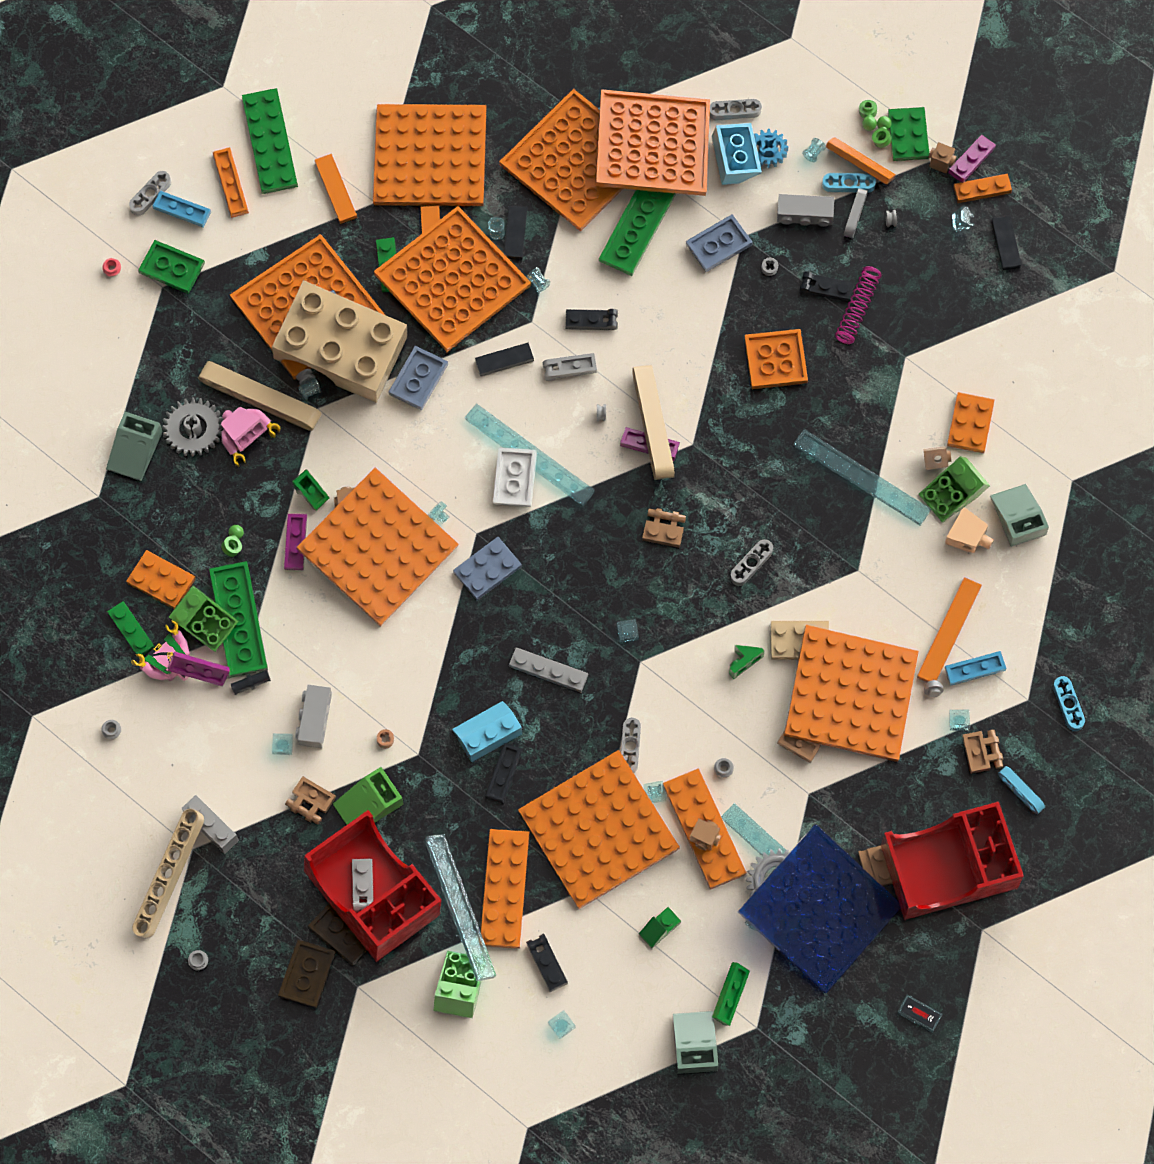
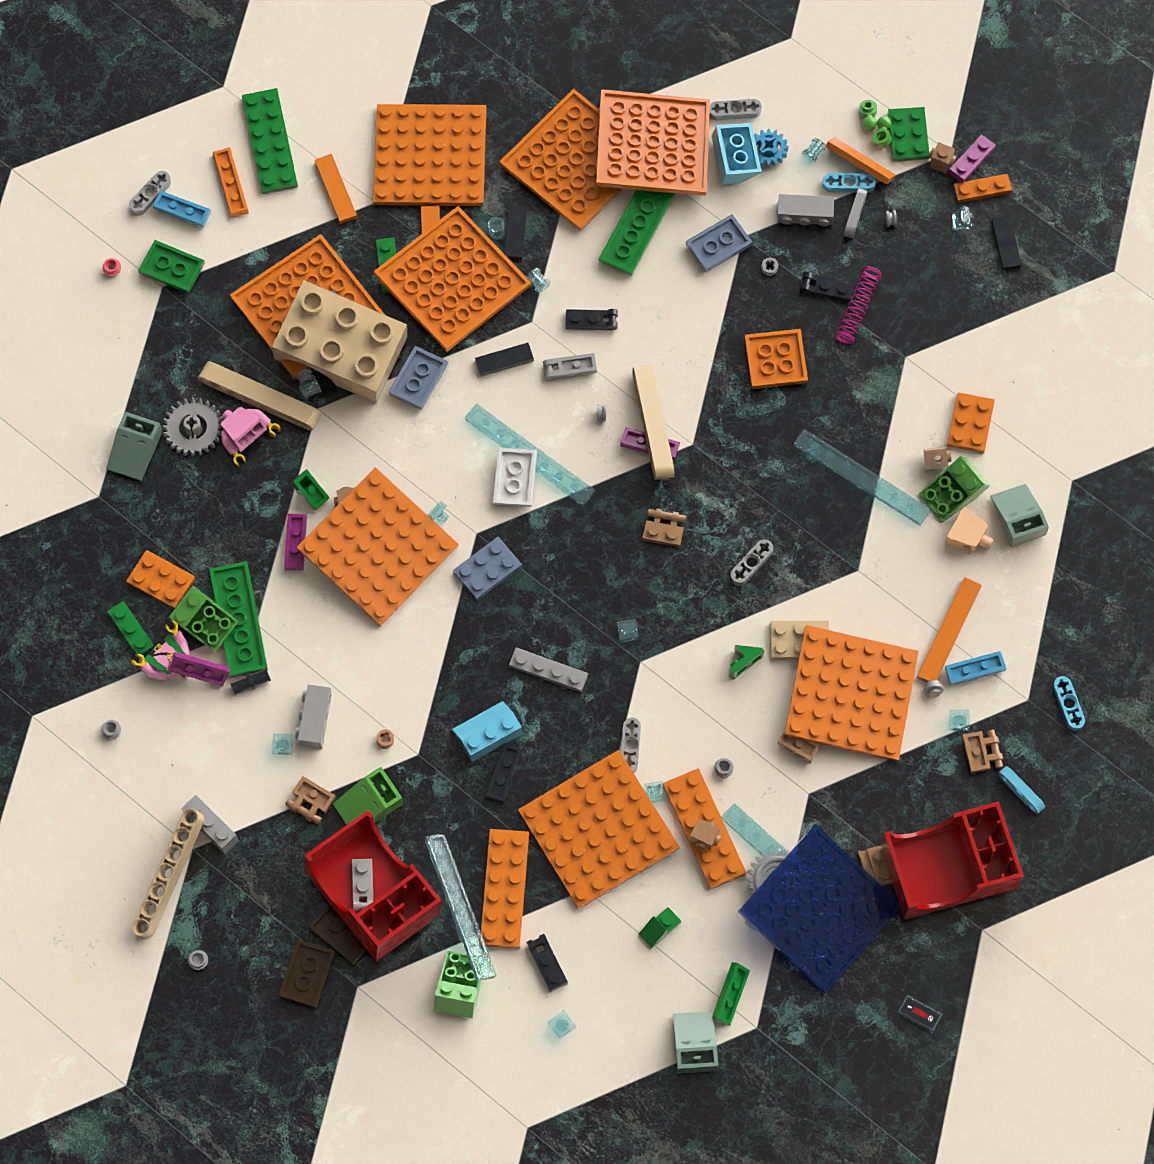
(231, 545): bright green plate -> none

